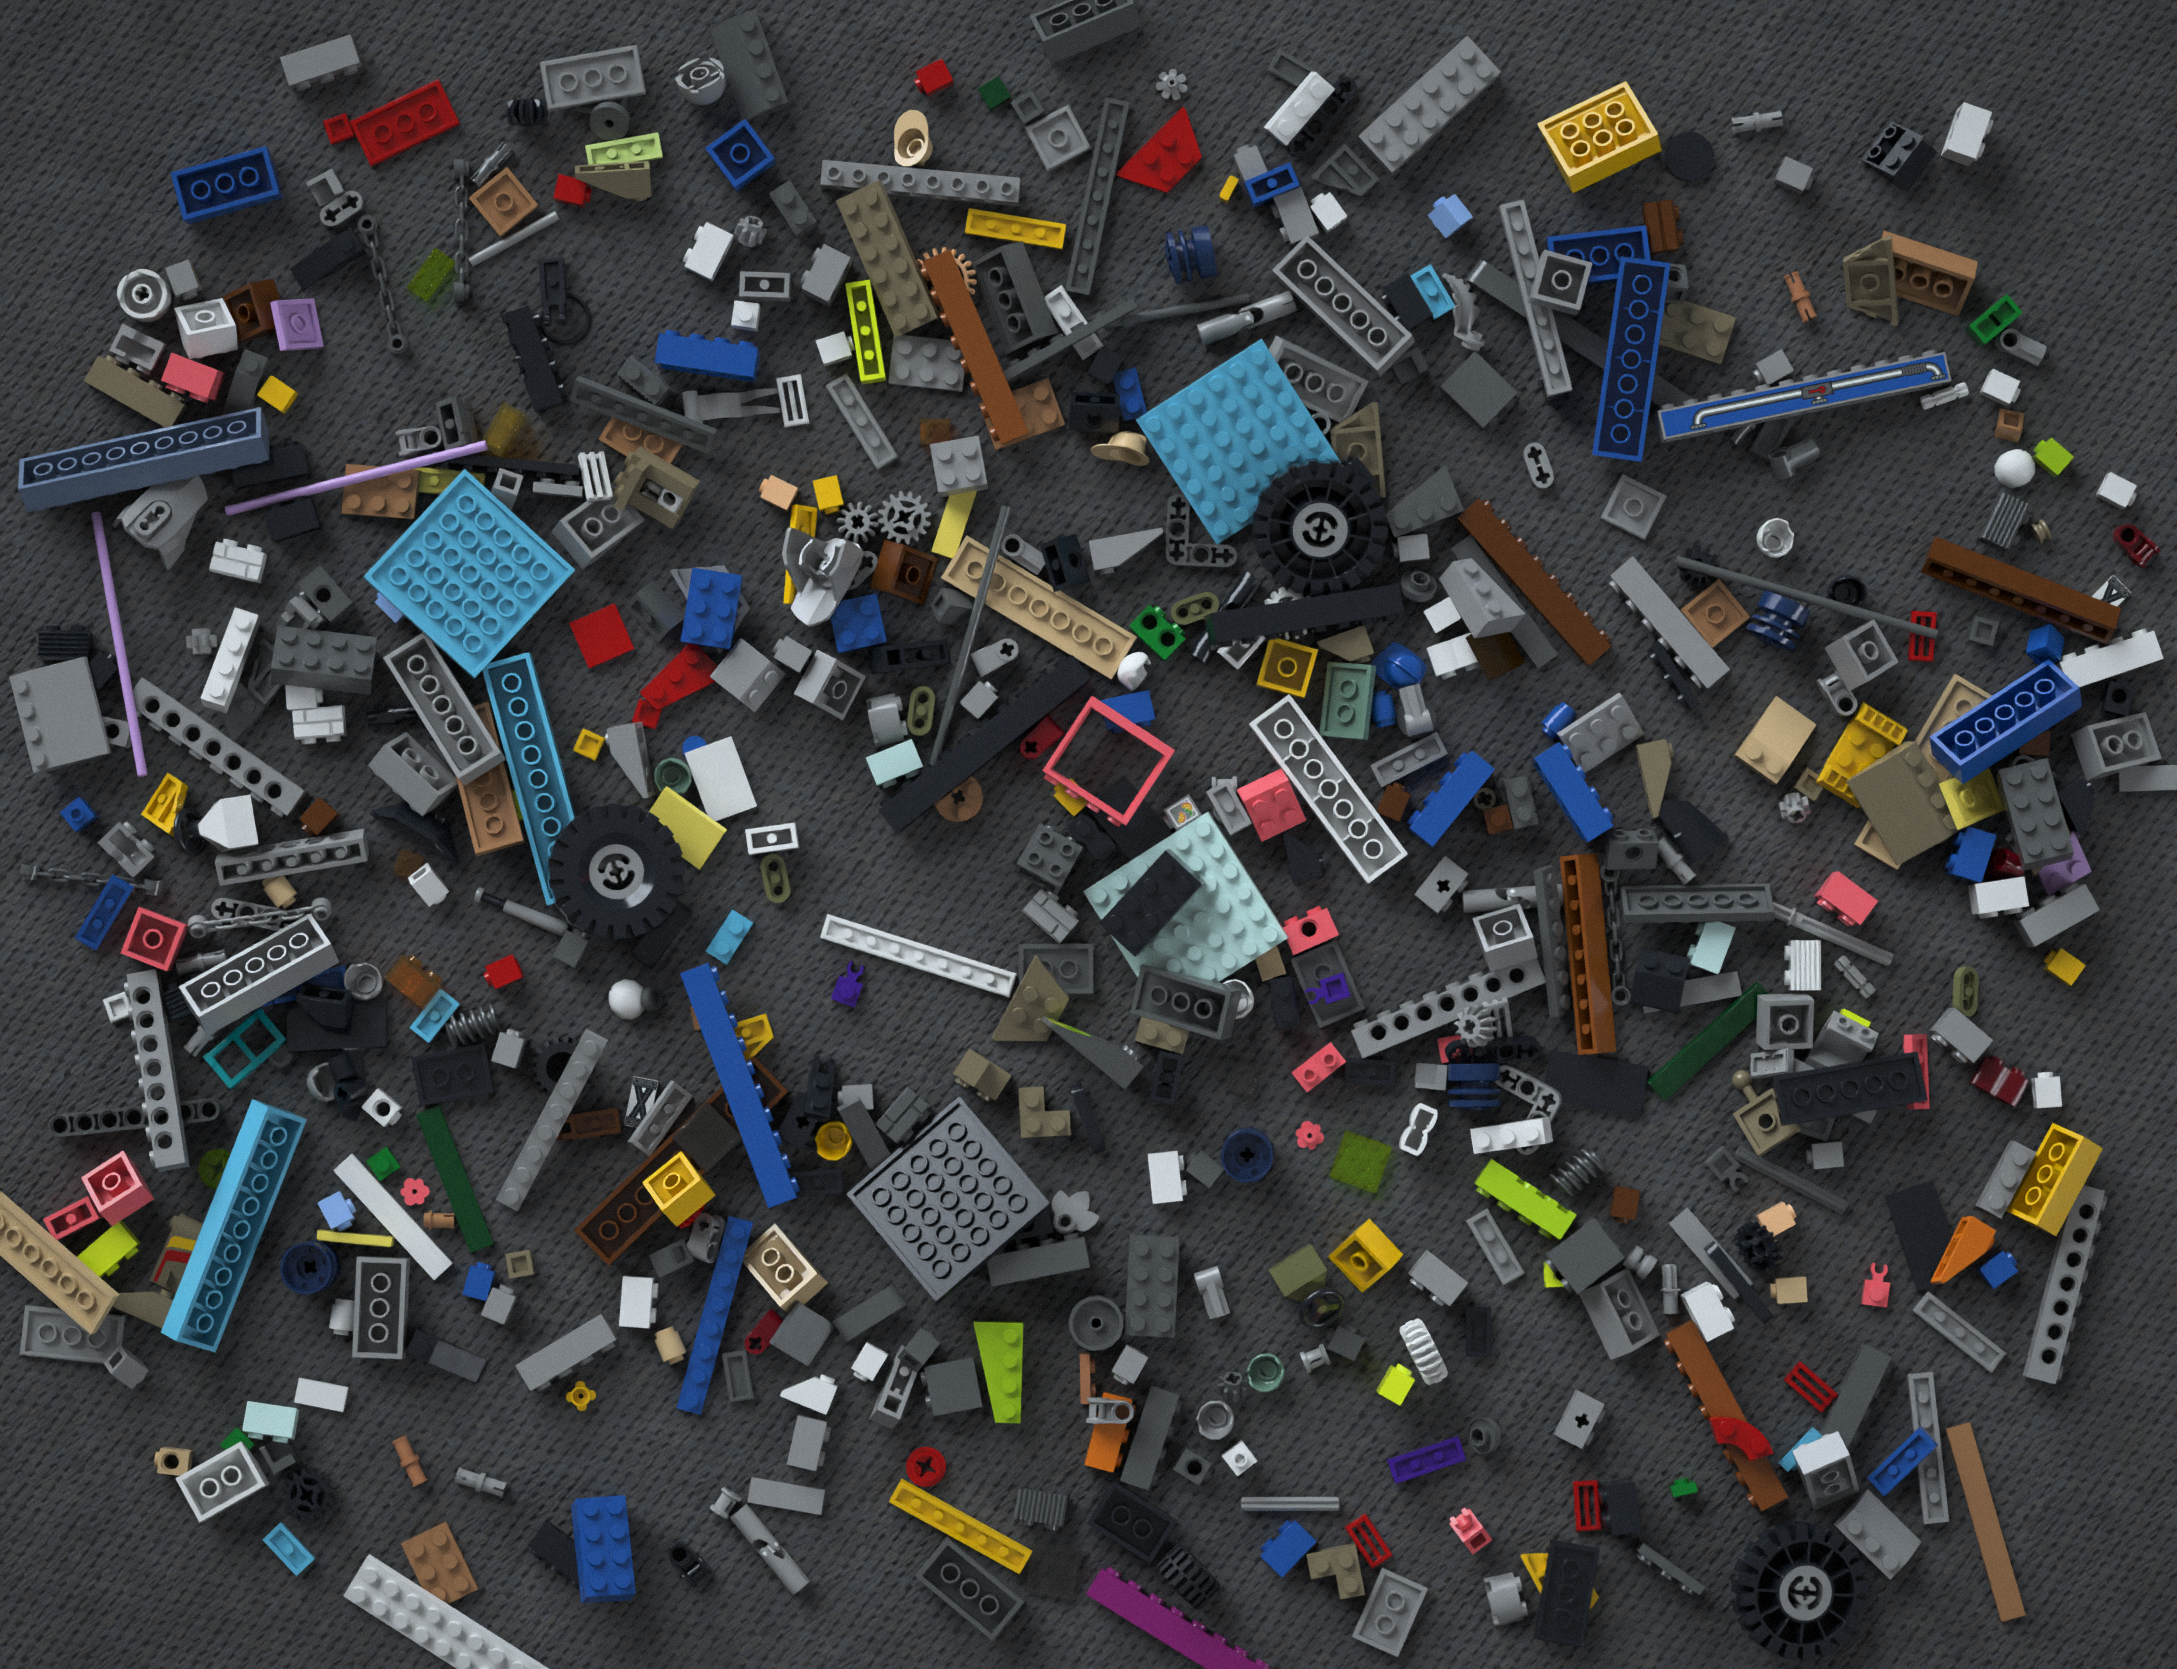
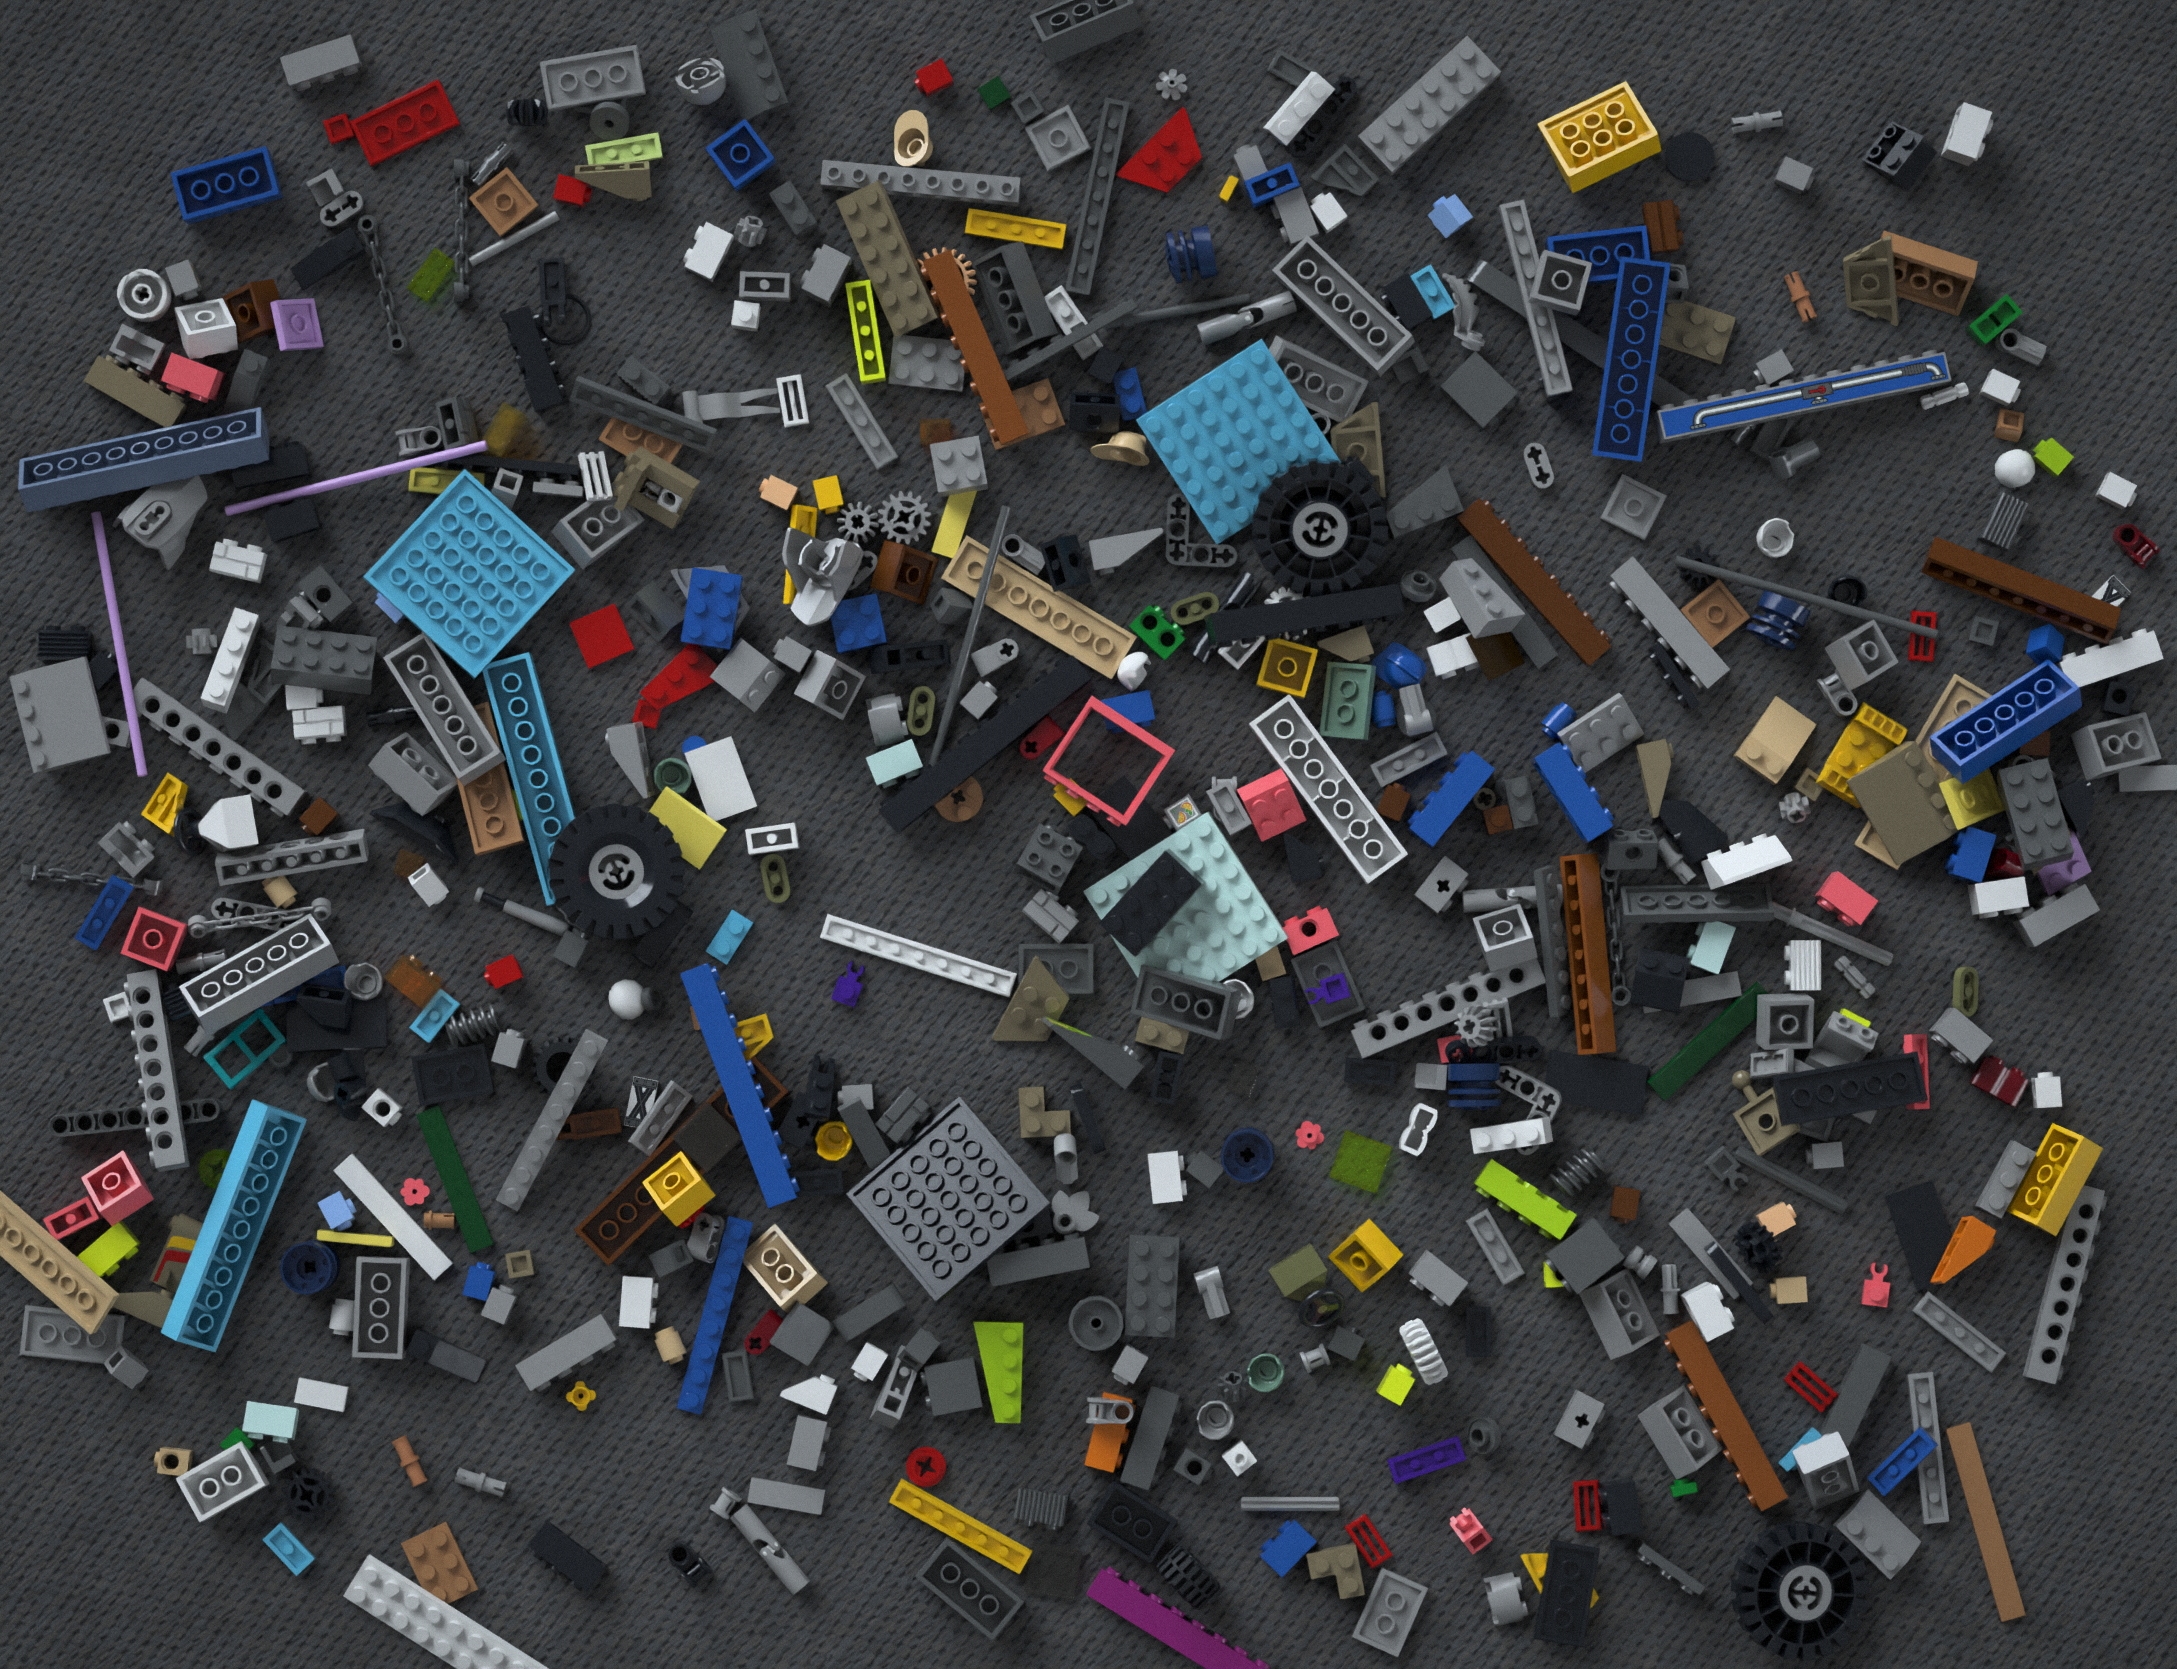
(79, 814): blue brick -> none
(277, 394): yellow panel -> none
(383, 1163): green plate -> none
(384, 496): medium nougat plate -> none
(589, 744): yellow tile -> none
(603, 1549): blue brick -> none
(707, 357): blue brick -> none
(835, 348): white brick -> none
(981, 1074): dark tan brick -> none
(1065, 1158): none -> light grey piece
(1087, 1366): nougat plate -> none
(1318, 1067): coral brick -> none
(1411, 548): light grey brick -> none
(1680, 1432): none -> light grey slope
(1742, 1434): red brick -> none
(1744, 860): none -> white slope
(1997, 1268): blue brick -> none
(2041, 531): dark tan bush -> none
(2063, 966): yellow brick -> none

